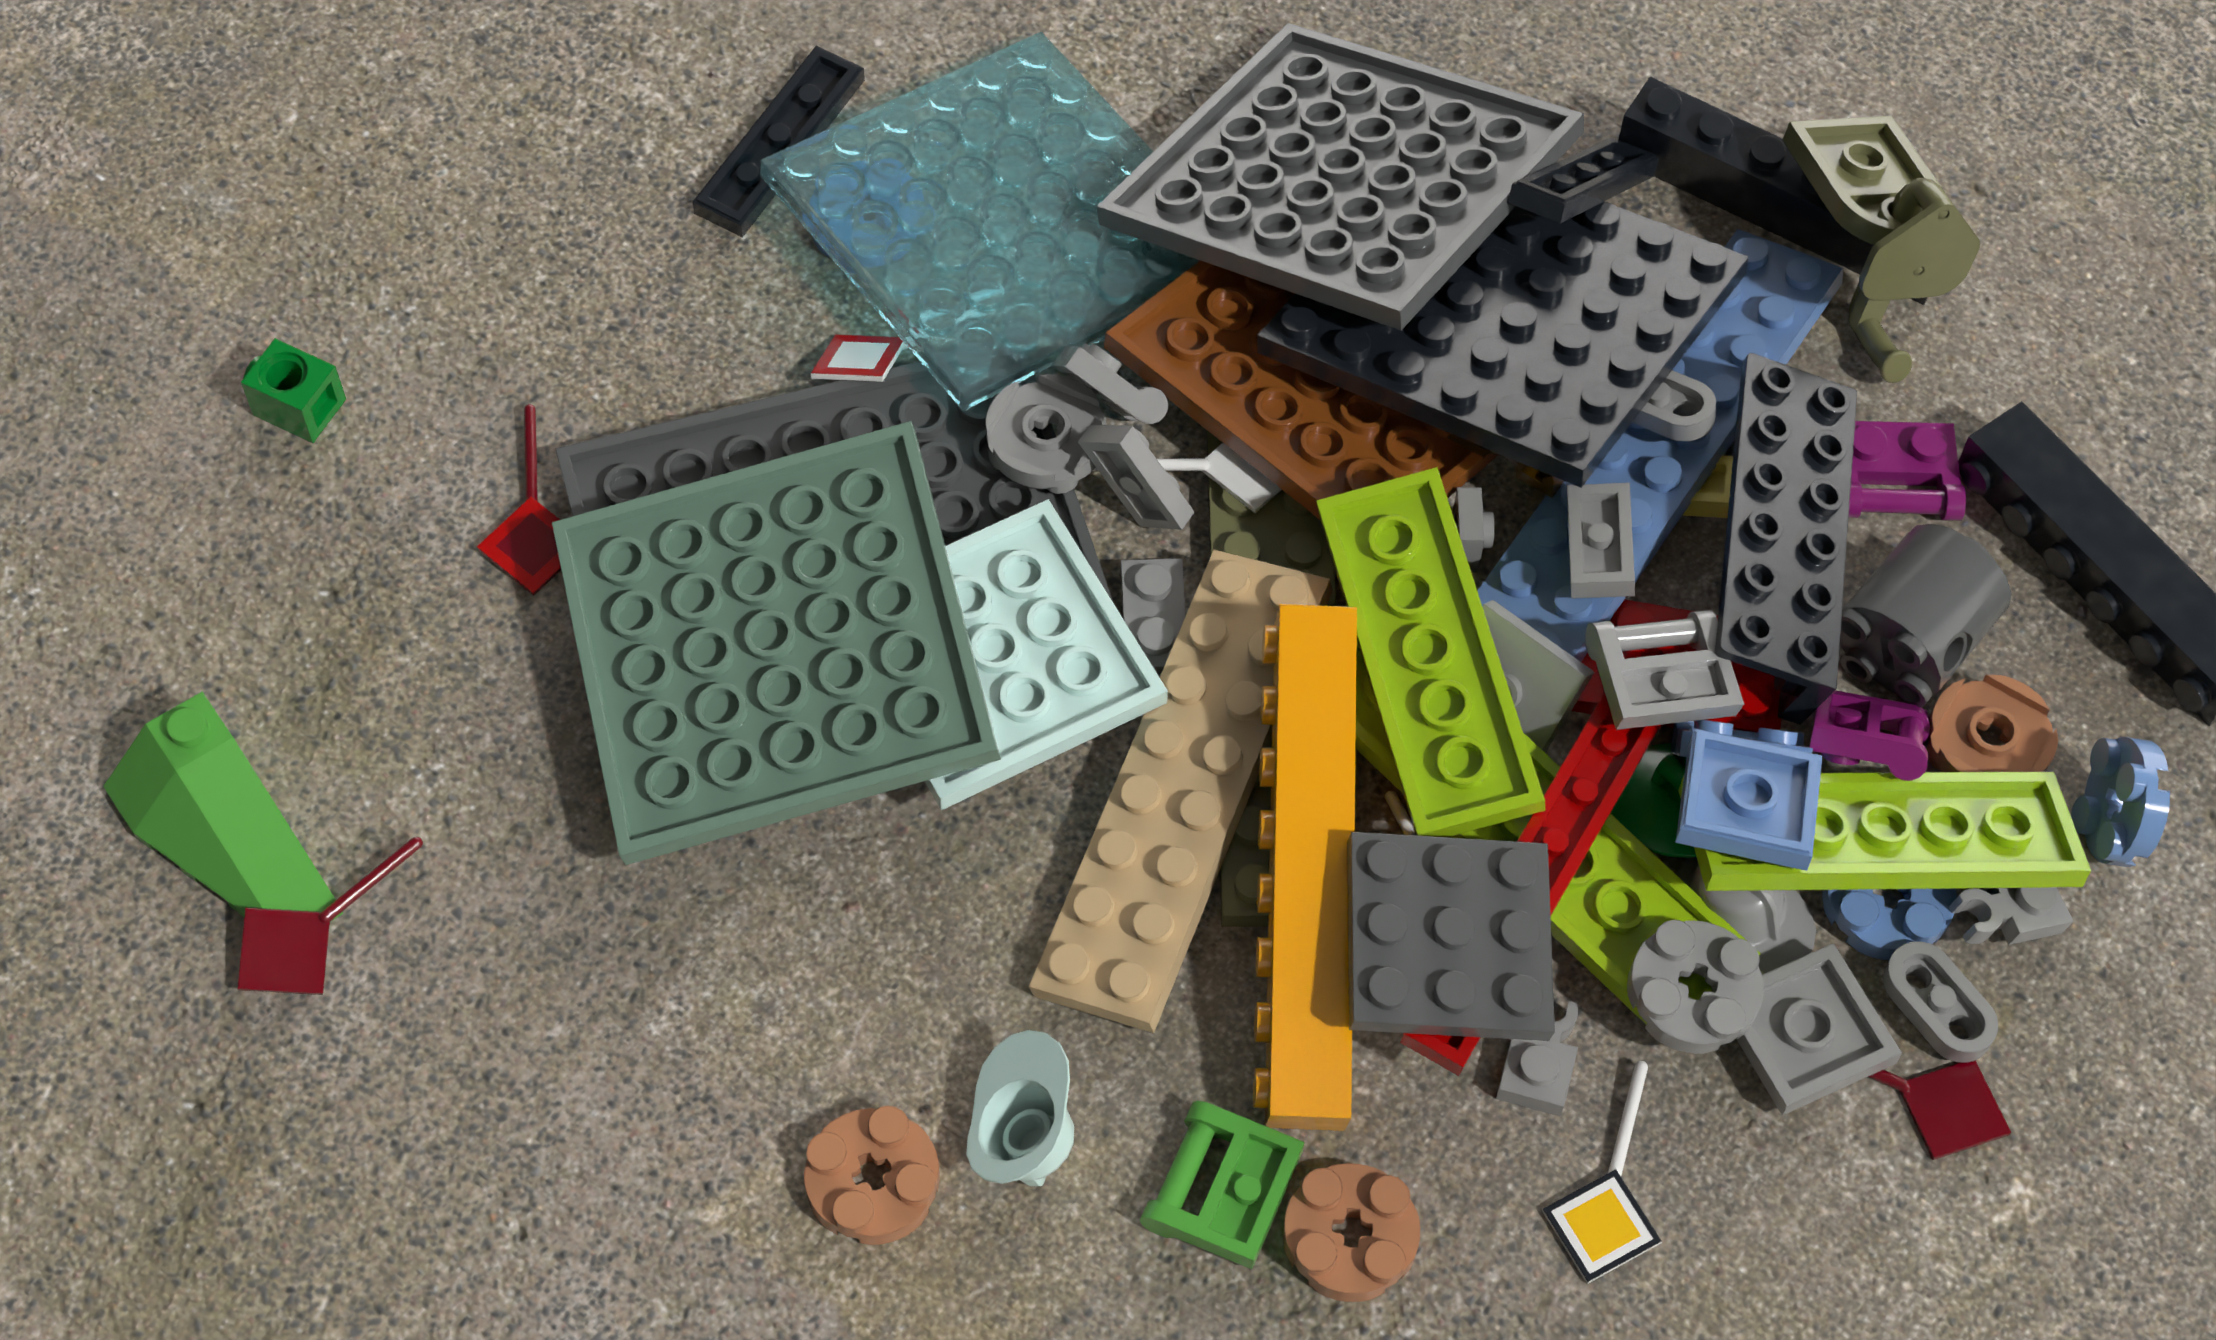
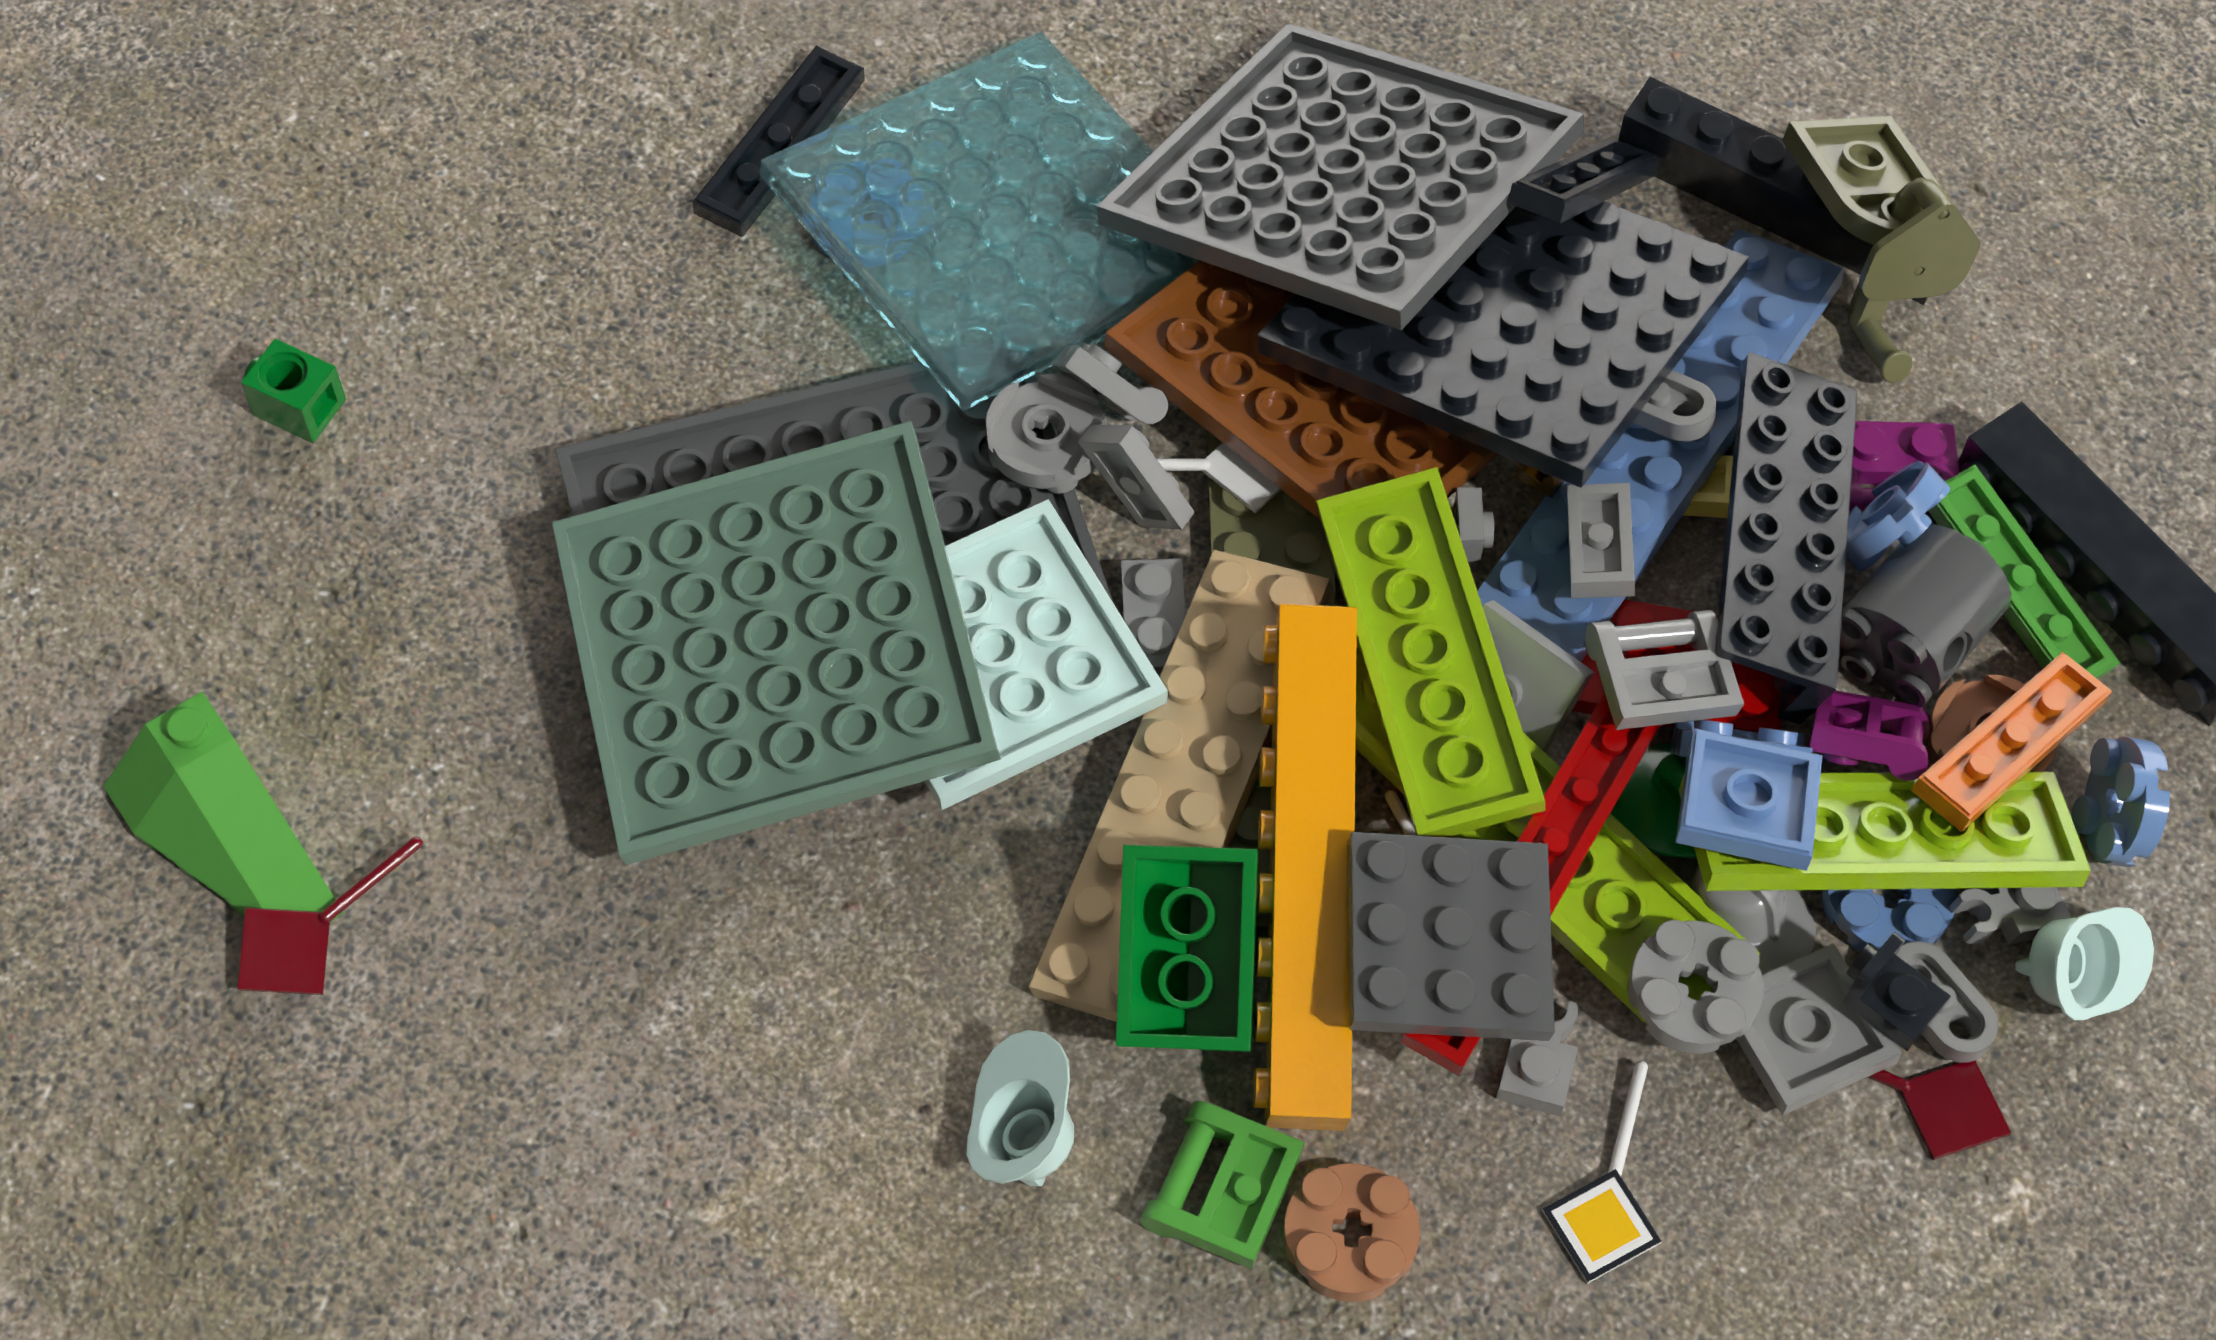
(526, 541): dark red piece -> none
(857, 1210): nougat plate -> none
(858, 358): piece -> none
(1187, 948): none -> green slope
(1893, 993): none -> black bracket
(1894, 513): none -> medium blue plate
(2011, 741): none -> orange tile
(2039, 603): none -> bright green tile
(2091, 962): none -> light aqua piece

